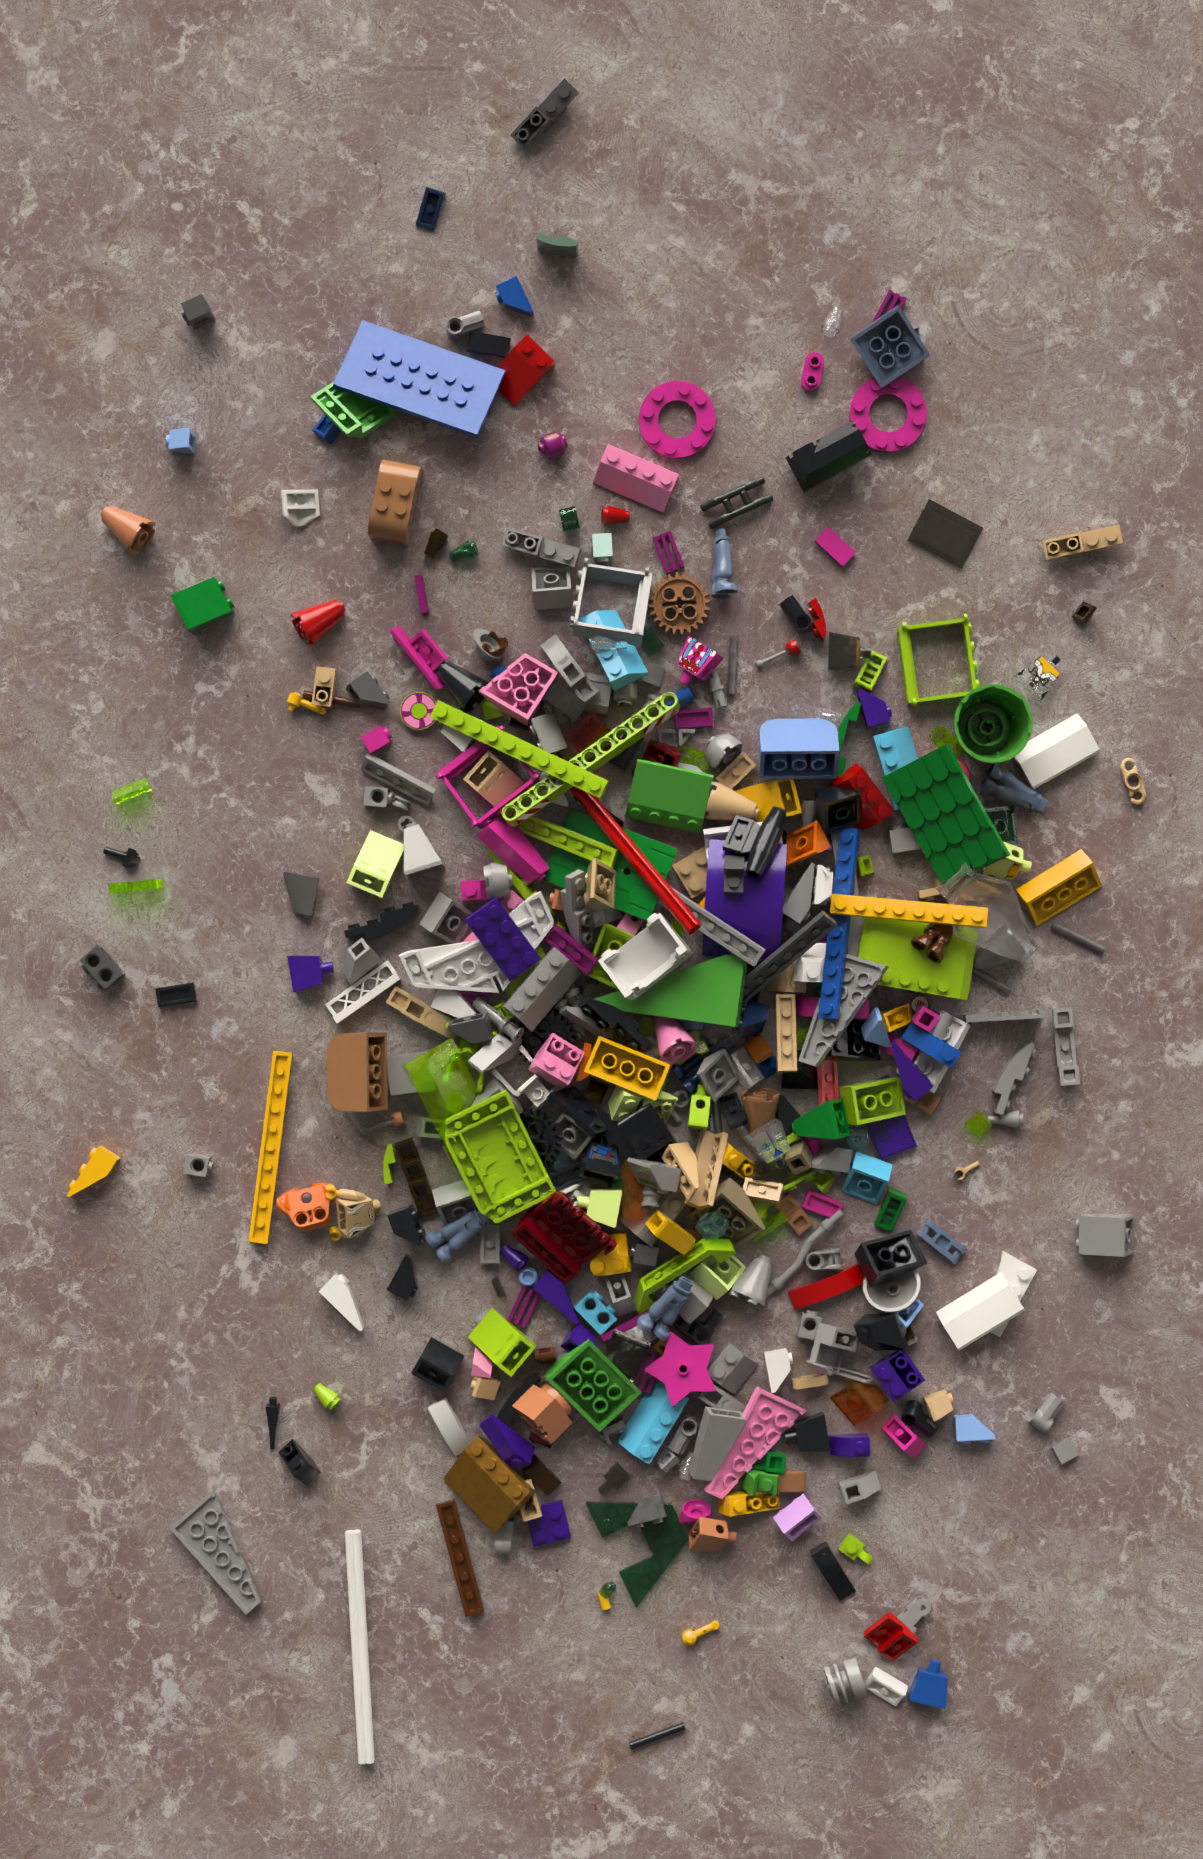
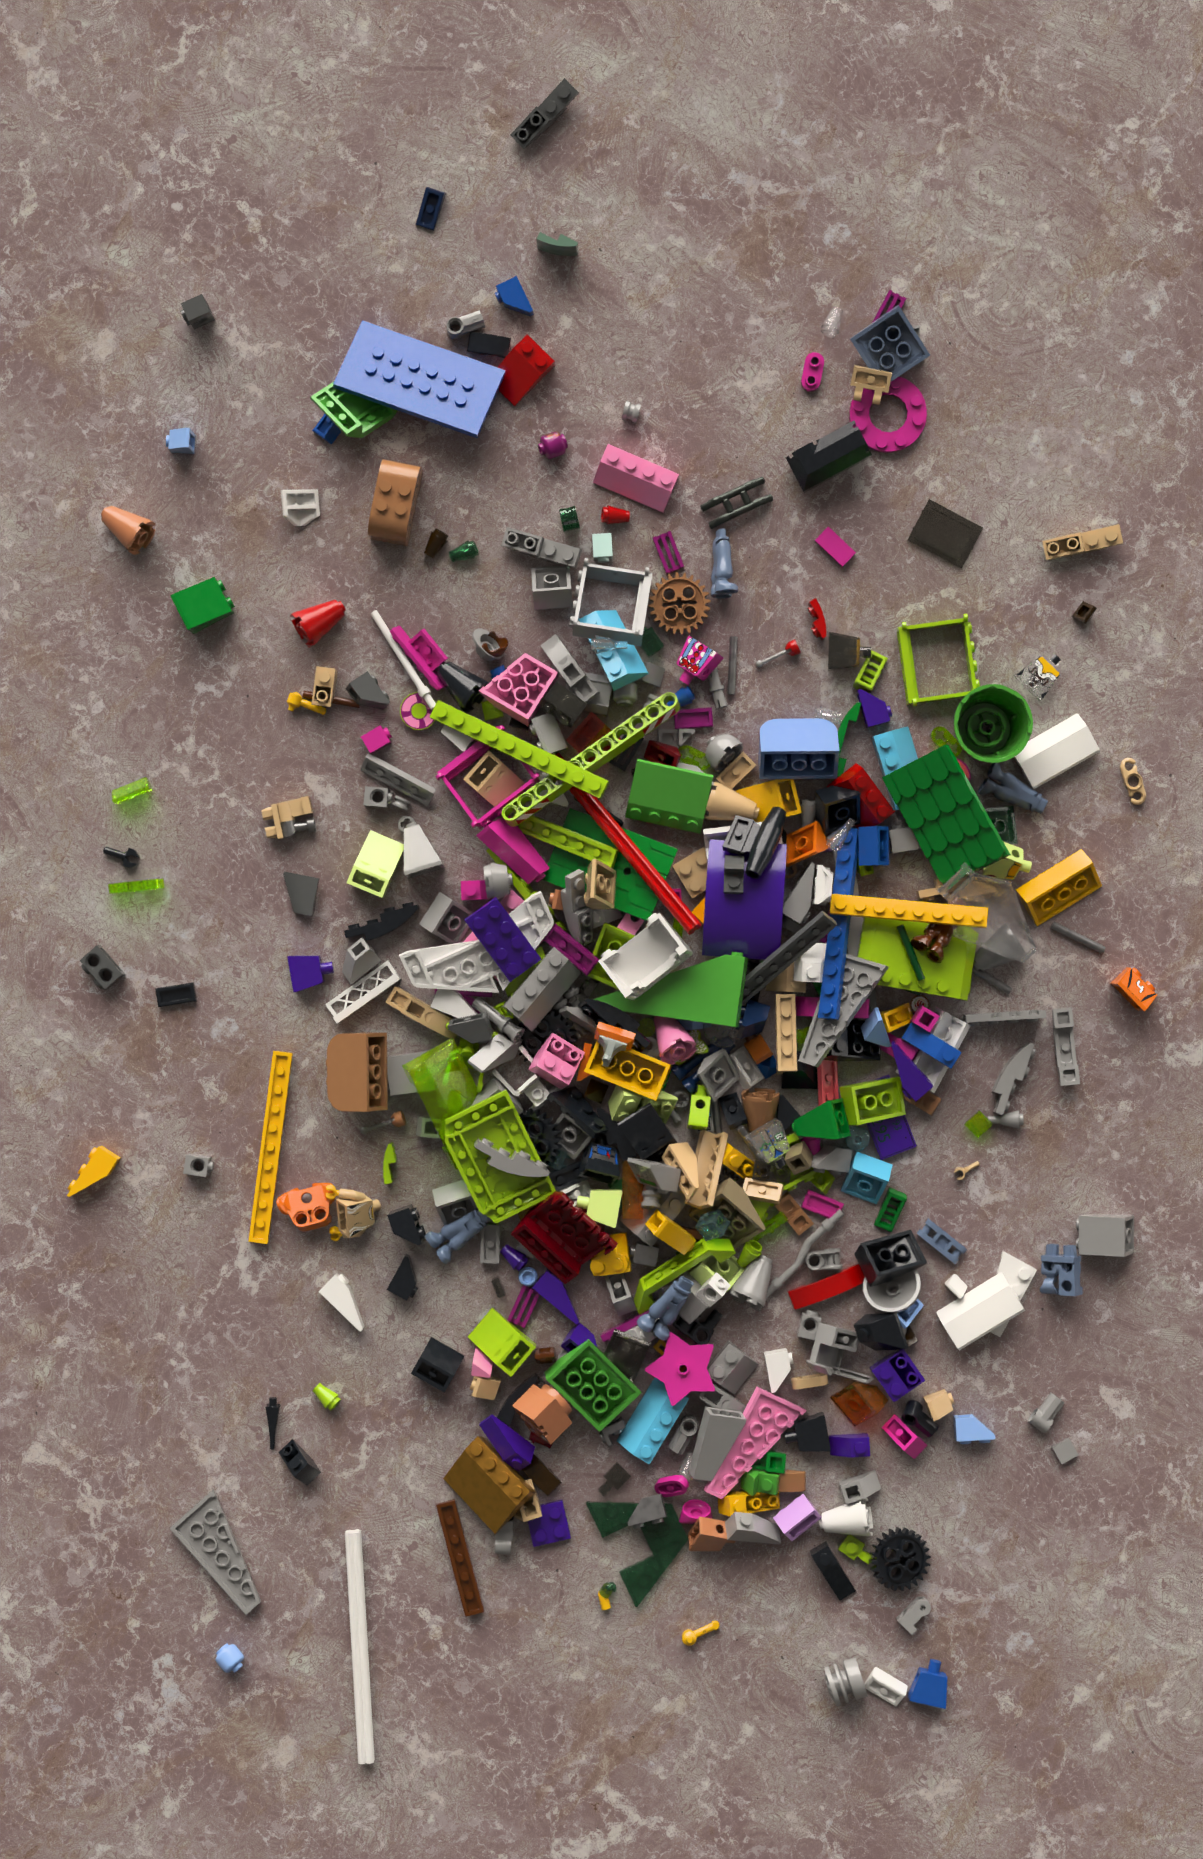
(229, 1658): none -> light blue head
(284, 818): none -> tan hips
(416, 1177): dark brown slope -> none
(419, 580): magenta tile -> none
(423, 690): none -> white bar
(449, 1426): white slope -> none
(517, 1164): none -> light grey slope
(591, 1315): medium azure brick -> none
(613, 1040): none -> piece
(631, 412): none -> light grey wheel
(653, 1356): magenta tile -> none
(657, 1735): black bar -> none
(667, 1460): light grey tile -> none
(671, 1485): none -> dark pink plate
(677, 447): dark pink plate -> none
(713, 1289): none -> white brick
(723, 933): light grey plate -> none
(751, 1250): none -> lime cone
(751, 1528): none -> light grey slope
(795, 613): black piece -> none
(836, 840): none -> clear cone
(848, 1519): none -> white cone
(870, 379): none -> tan plate
(873, 846): none -> blue slope
(890, 1636): red slope -> none
(903, 1575): none -> black gear
(910, 952): none -> dark green bar
(956, 1285): none -> white slope
(1065, 1266): none -> sand blue hips
(1134, 989): none -> orange slope

